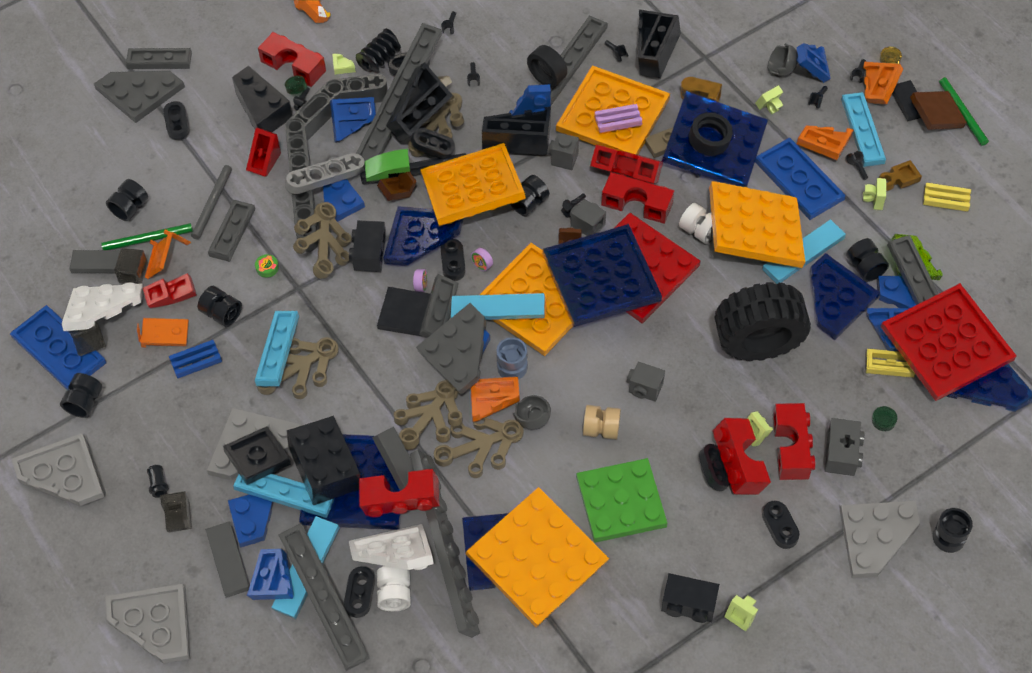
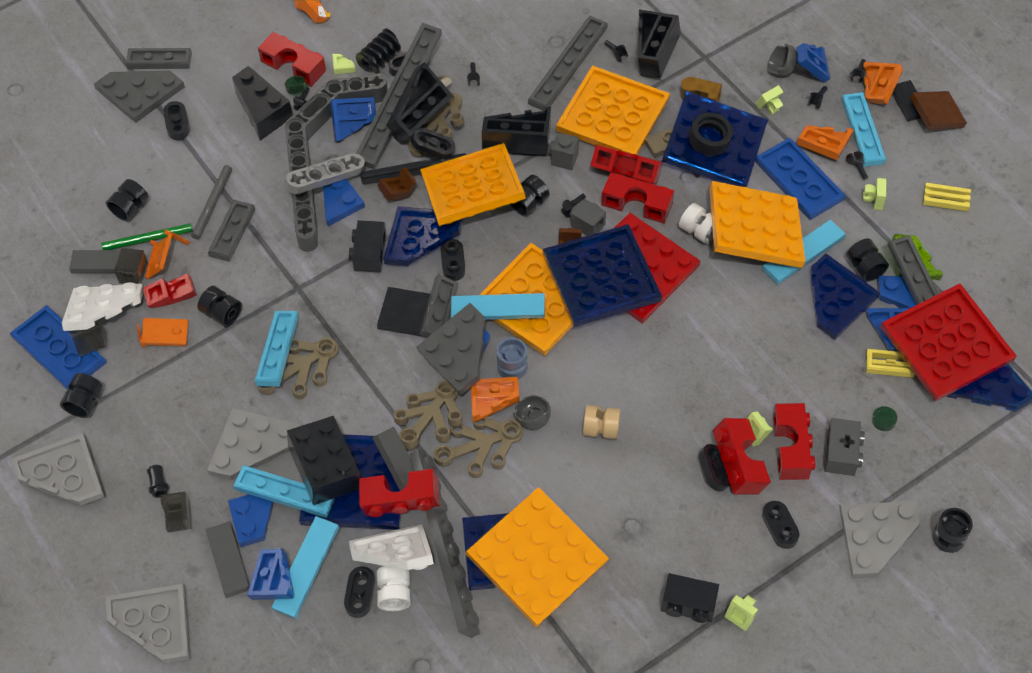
(194, 356): blue tile -> none
(257, 455): black tile -> none
(263, 152): red slope -> none
(266, 265): tile -> none
(323, 597): dark grey tile -> none
(325, 214): dark tan plant -> none
(387, 163): bright green slope -> none
(420, 280): lavender tile -> none
(449, 23): black hand -> none
(481, 259): tile -> none
(533, 99): blue wing -> none
(547, 66): black tyre -> none
(618, 115): lavender tile -> none
(621, 500): bright green plate -> none
(645, 381): dark grey brick -> none
(762, 321): black tyre -> none
(890, 55): clear yellow tile -> none
(901, 174): pearl gold plate -> none
(972, 124): green bar -> none

